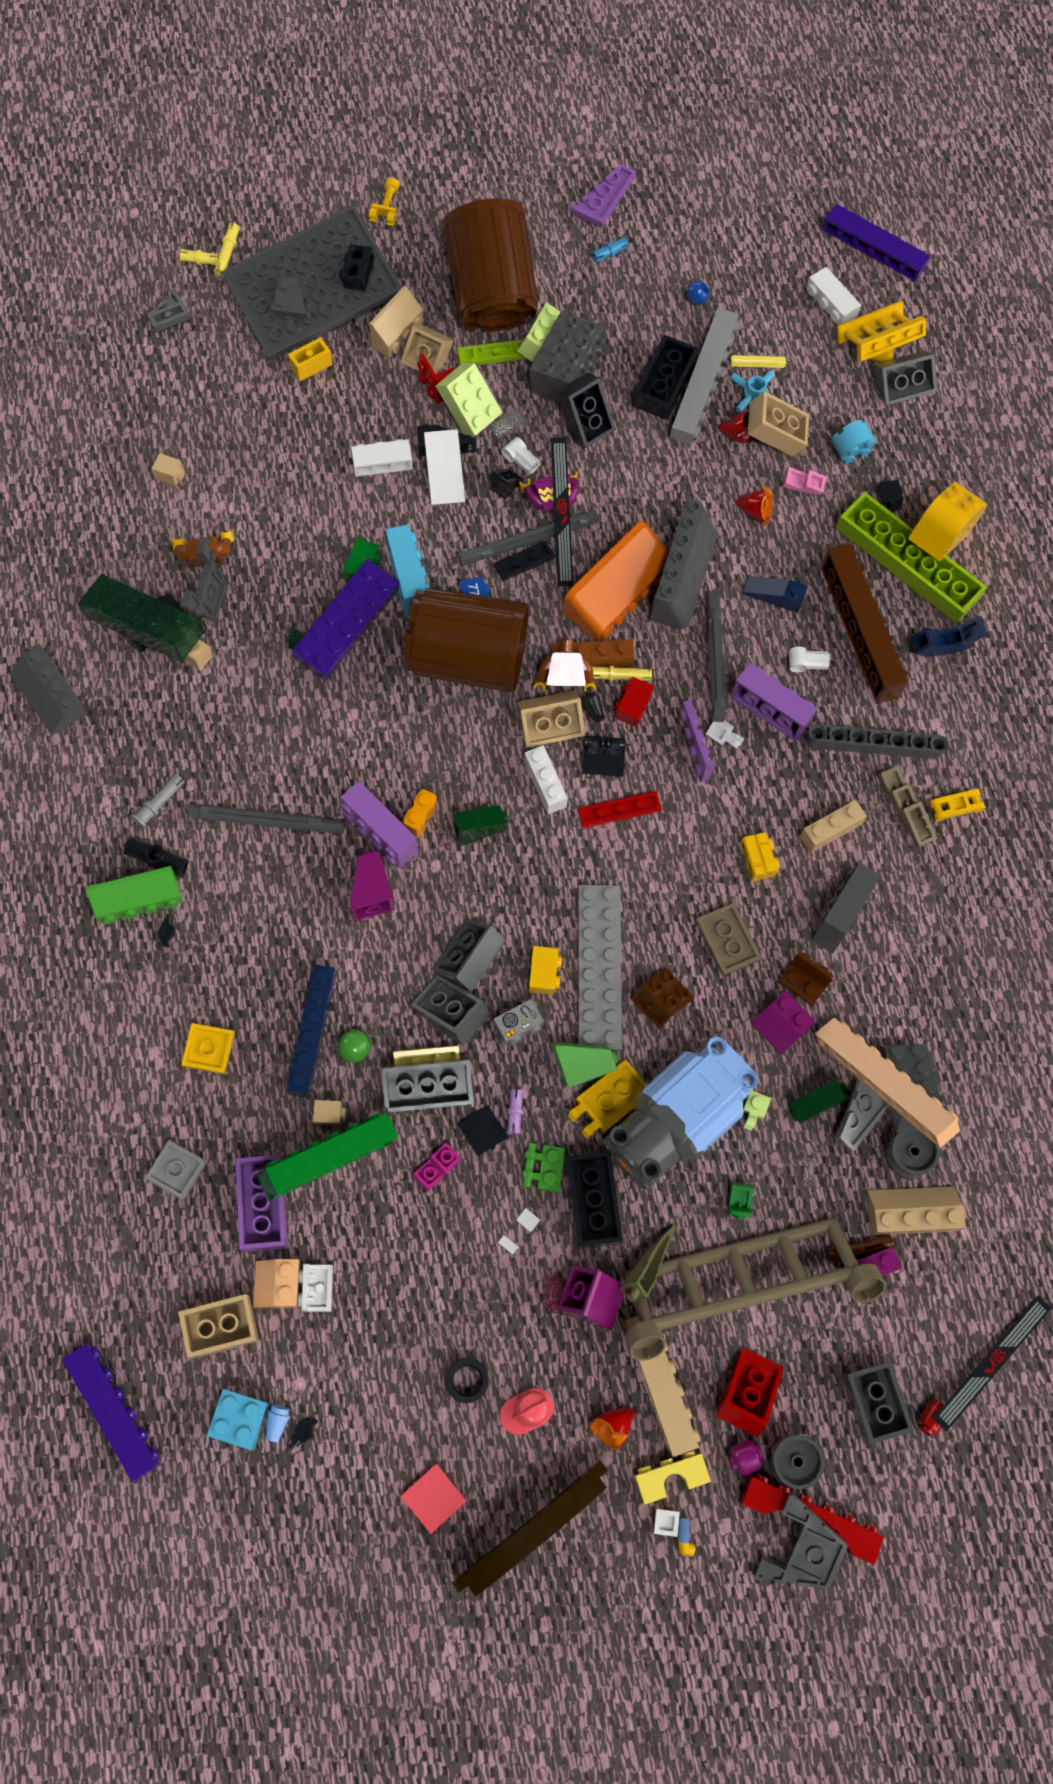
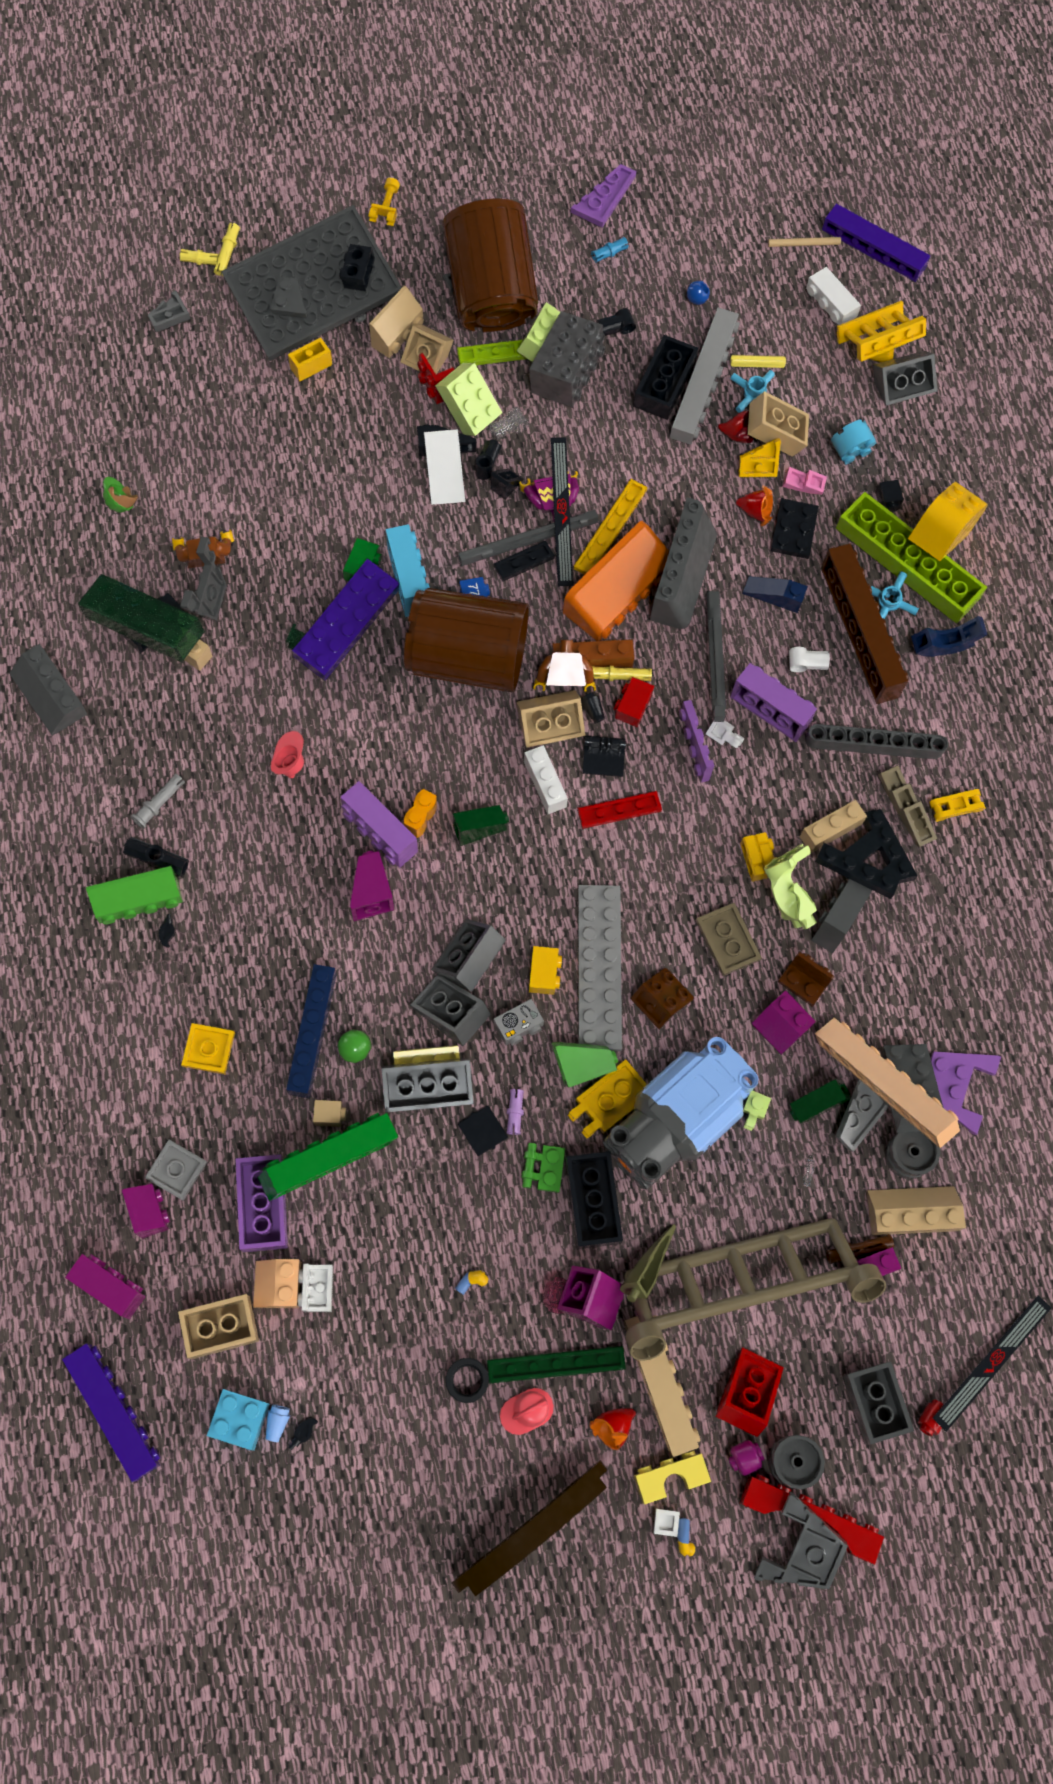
(106, 1285): none -> magenta brick
(117, 496): none -> bright green piece
(146, 1210): none -> magenta slope
(168, 469): tan brick -> none
(266, 818): dark grey piece -> none
(288, 755): none -> coral piece
(381, 457): white brick -> none
(433, 1498): coral tile -> none
(436, 1167): dark pink slope -> none
(471, 1278): none -> arm
(486, 460): none -> black piece
(517, 452): white piece -> none
(529, 1221): white sticker -> none
(556, 1364): none -> dark green tile
(586, 410): black brick -> none
(611, 526): none -> yellow tile
(620, 322): none -> black piece
(740, 1200): green bracket -> none
(761, 461): none -> yellow wing
(789, 896): none -> yellowish green hips
(794, 528): none -> black plate
(804, 242): none -> tan bar
(851, 861): none -> black plate
(896, 592): none -> medium azure bar
(953, 1077): none -> medium lavender wing

